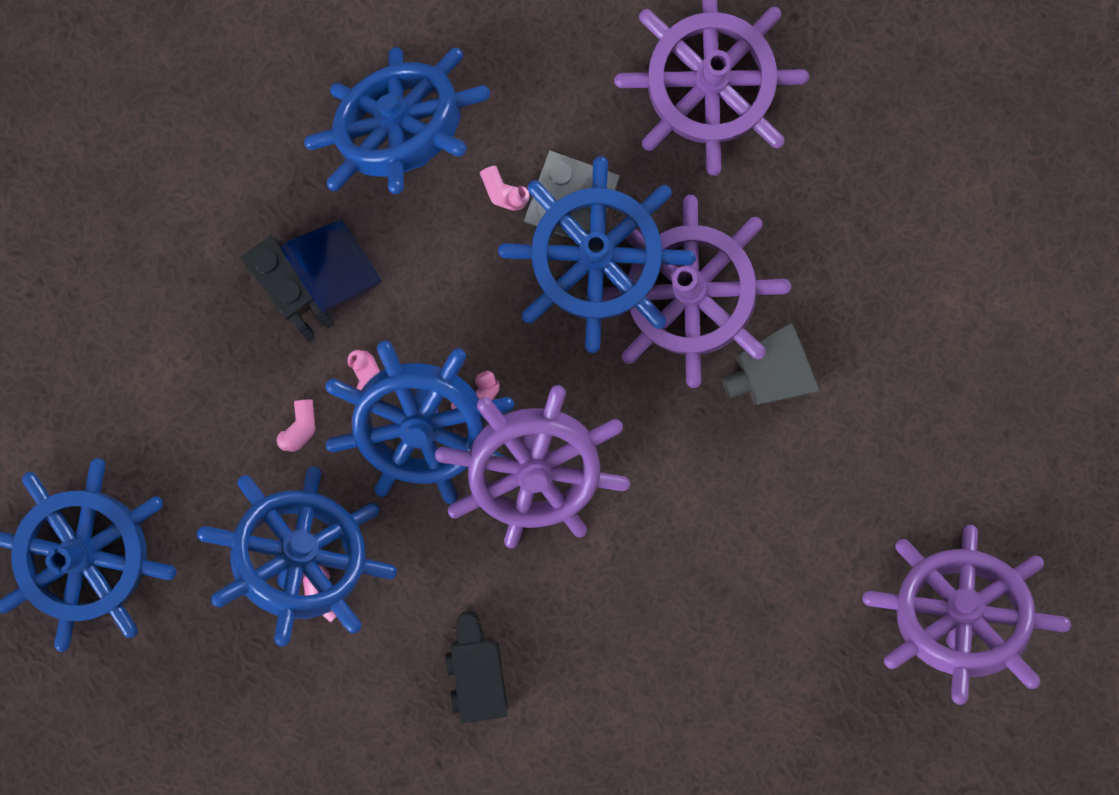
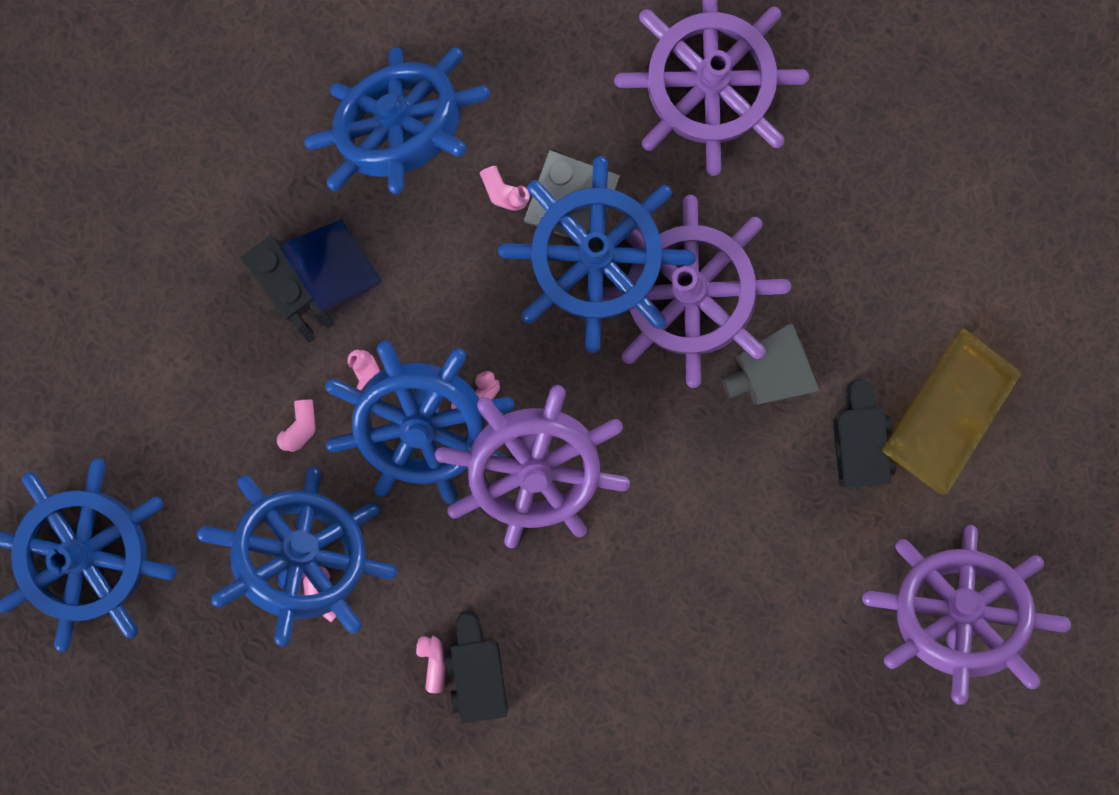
(436, 668): none -> bright pink arm
(860, 438): none -> black hinge
(952, 412): none -> clear yellow container

